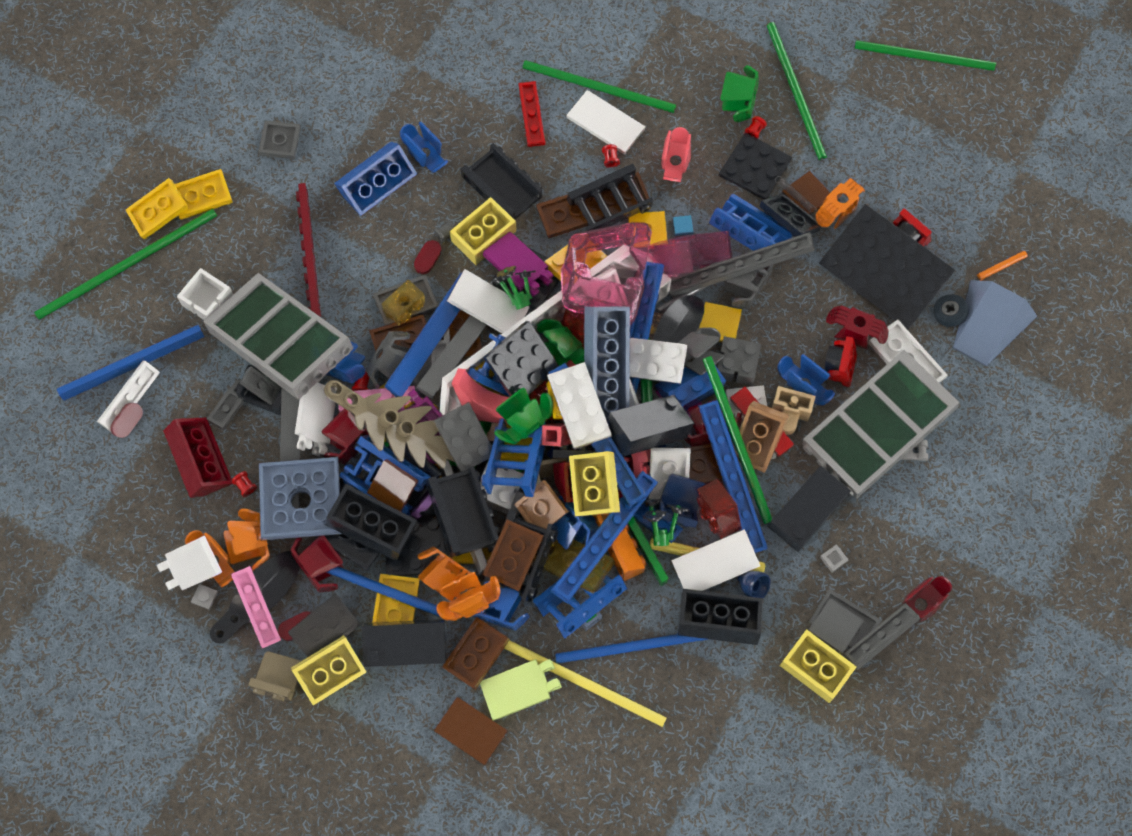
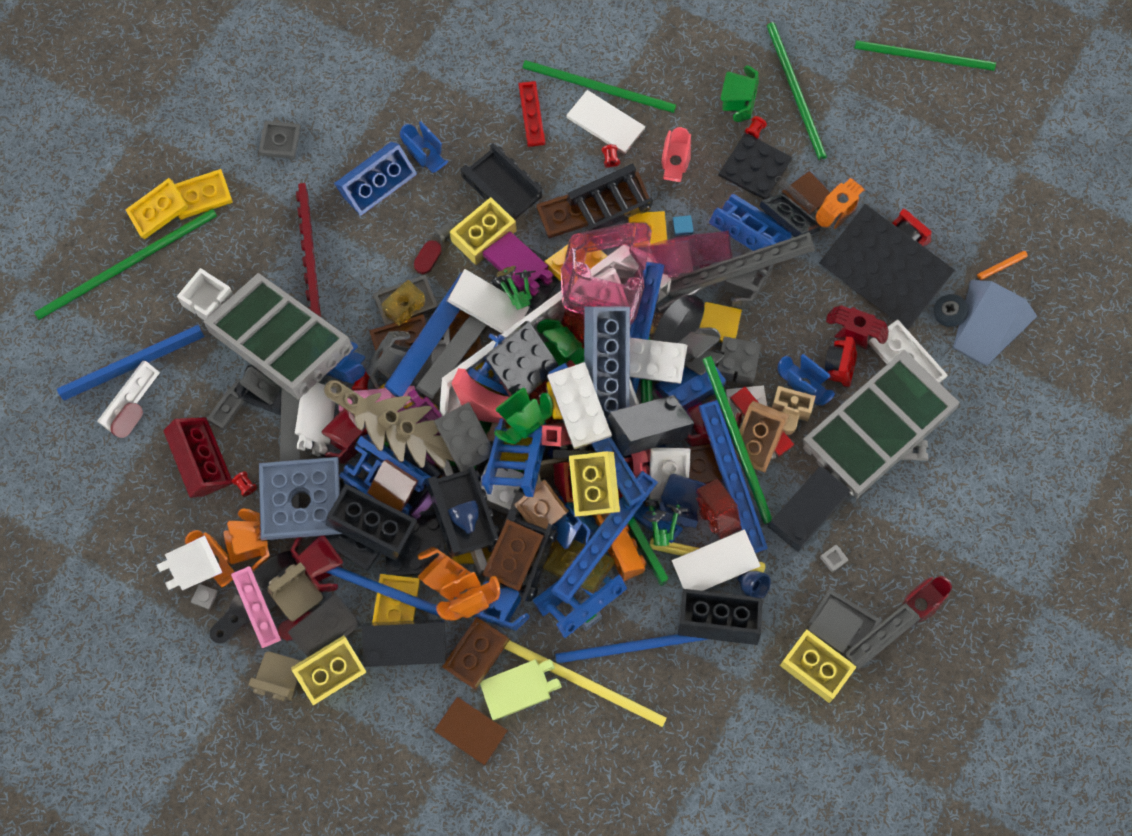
(294, 592): none -> dark tan bracket
(465, 516): none -> dark blue helmet

